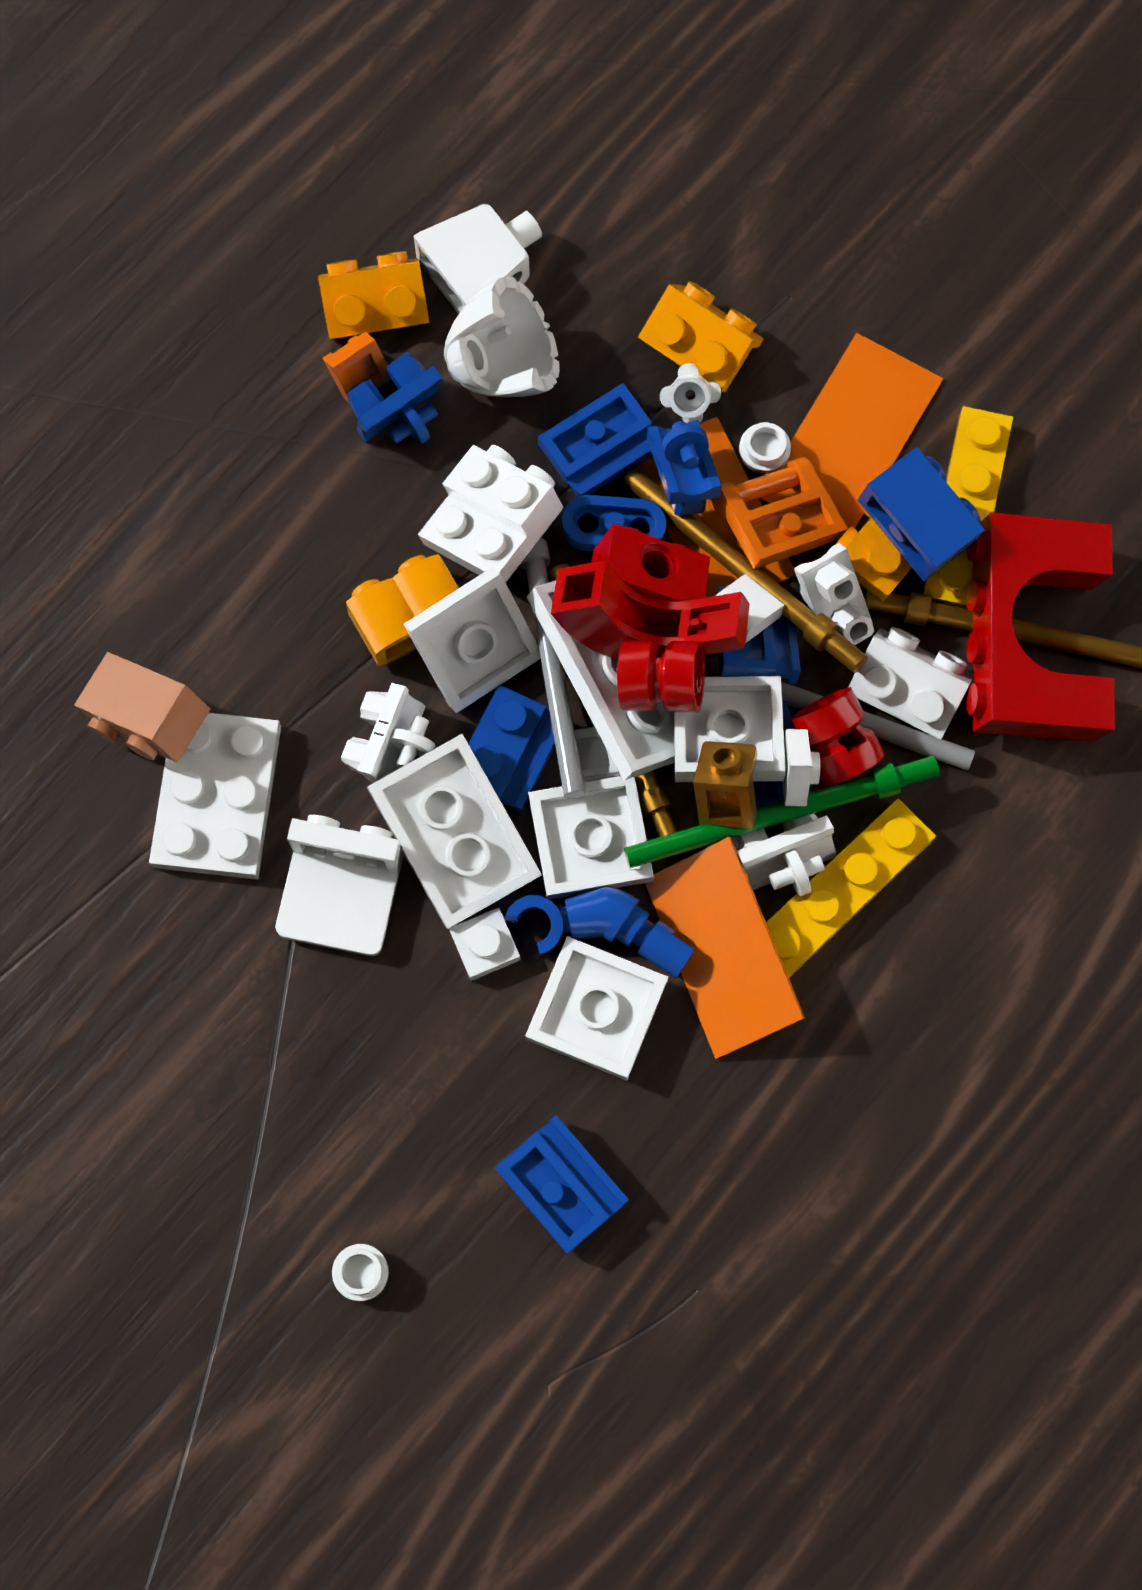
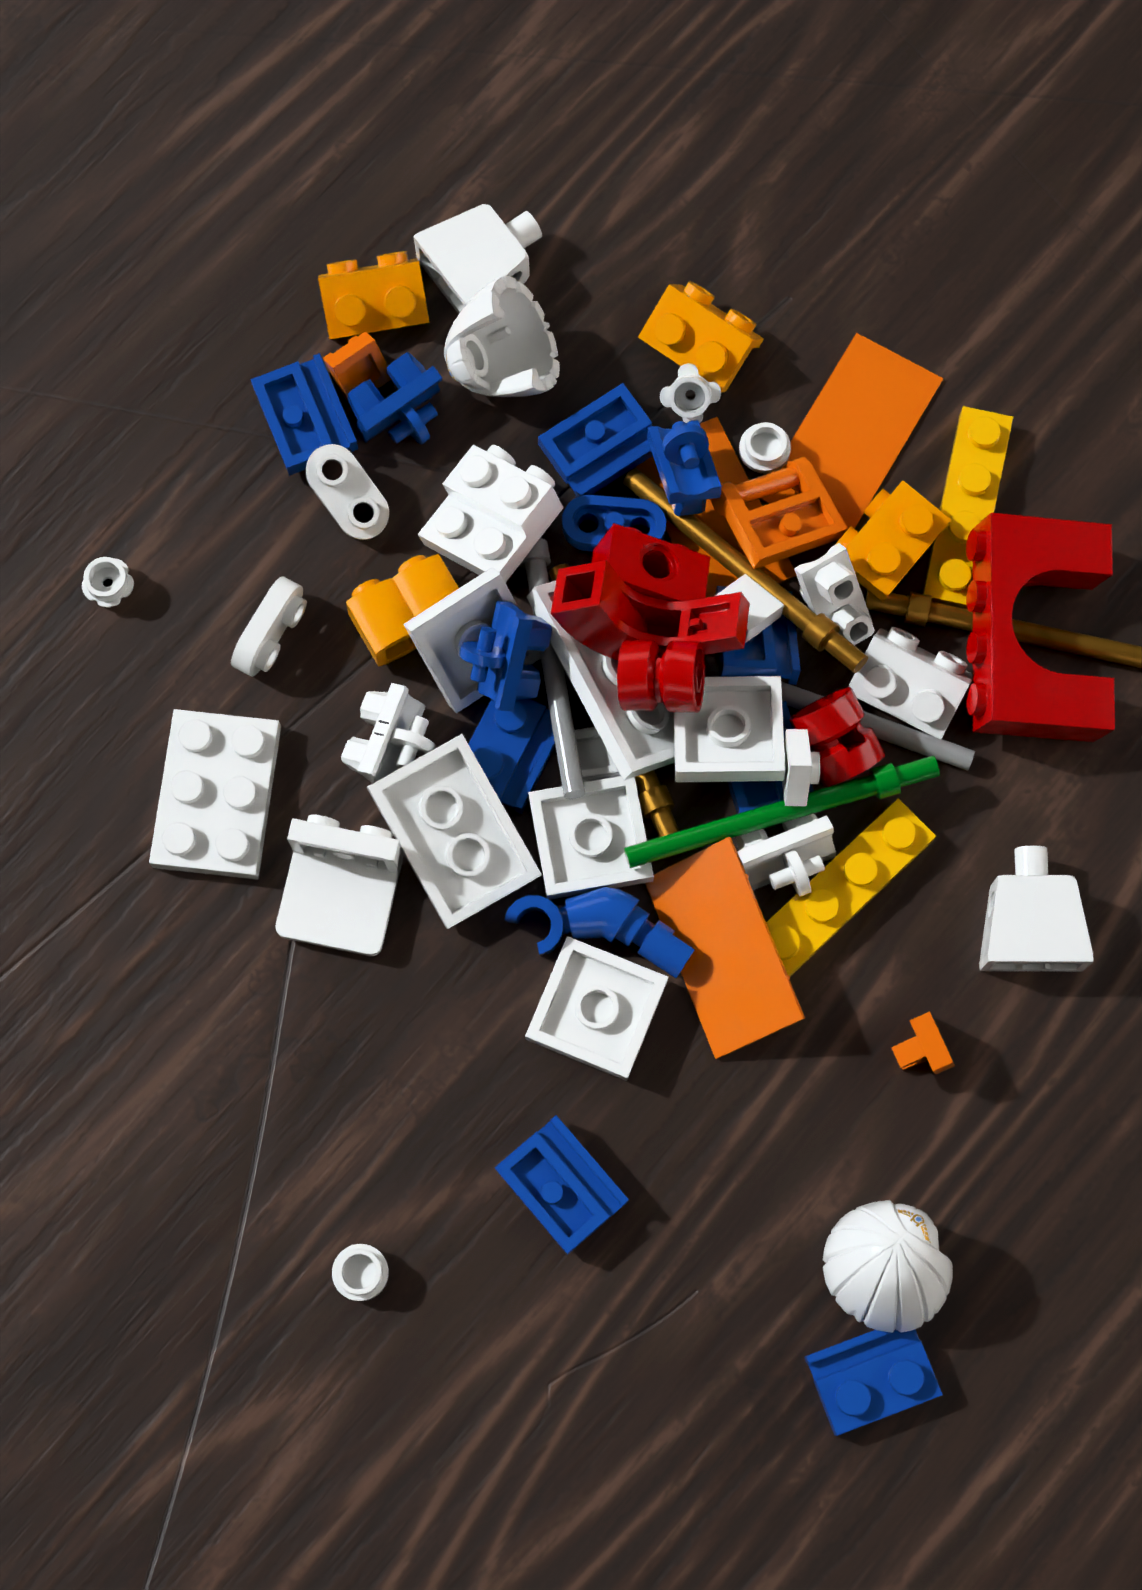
(98, 572): none -> white plate
(142, 708): nougat brick -> none
(259, 643): none -> white plate
(302, 411): none -> blue plate
(347, 491): none -> white plate
(484, 944): white plate -> none
(501, 655): none -> blue hips
(726, 785): pearl gold bracket -> none
(872, 1378): none -> blue plate
(887, 1266): none -> white hair
(921, 513): blue brick -> none
(924, 1046): none -> orange tile
(1035, 919): none -> white torso

